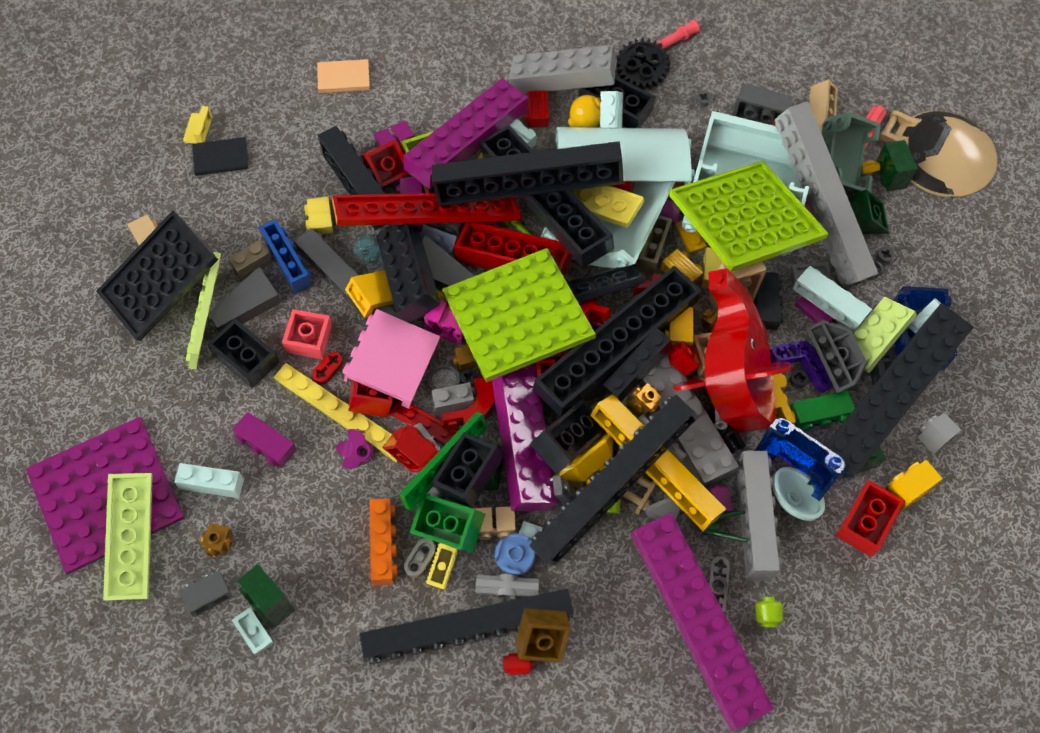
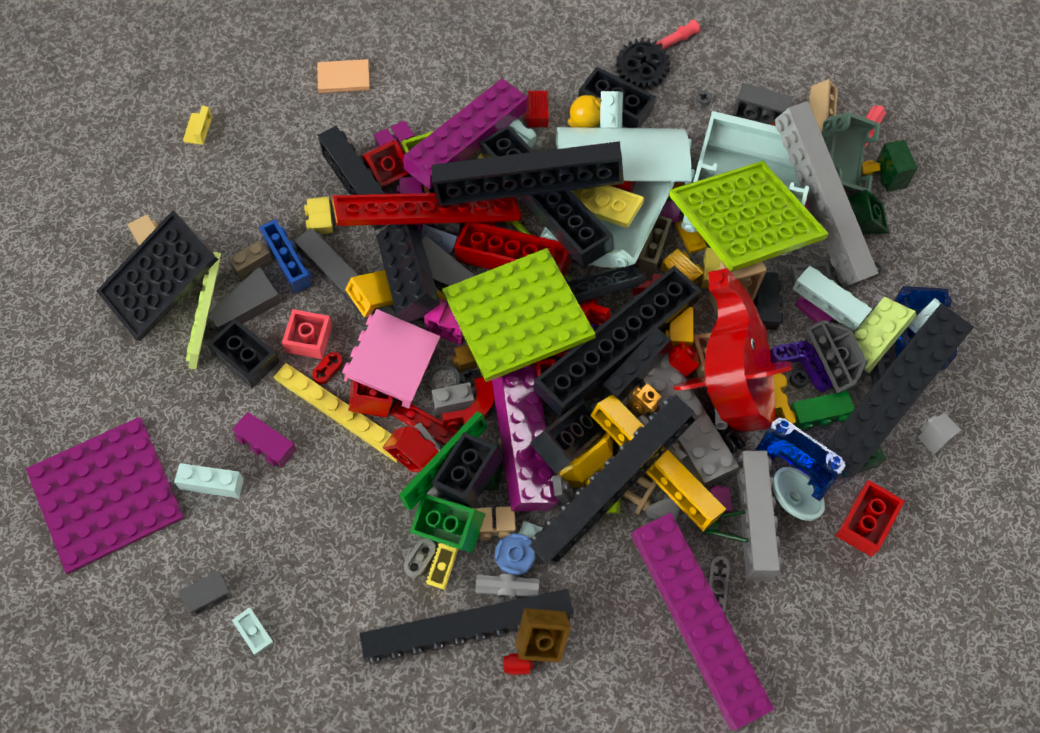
(128, 536): yellowish green plate -> none
(217, 540): pearl gold brick -> none
(220, 156): black tile -> none
(265, 596): dark green brick -> none
(352, 449): magenta plate -> none
(366, 242): clear light blue brick -> none
(381, 542): orange brick -> none
(564, 69): light grey brick -> none
(709, 318): pearl gold gear -> none
(769, 612): lime head -> none
(885, 261): dark grey bush -> none
(914, 483): yellow brick -> none
(948, 149): tan dish -> none

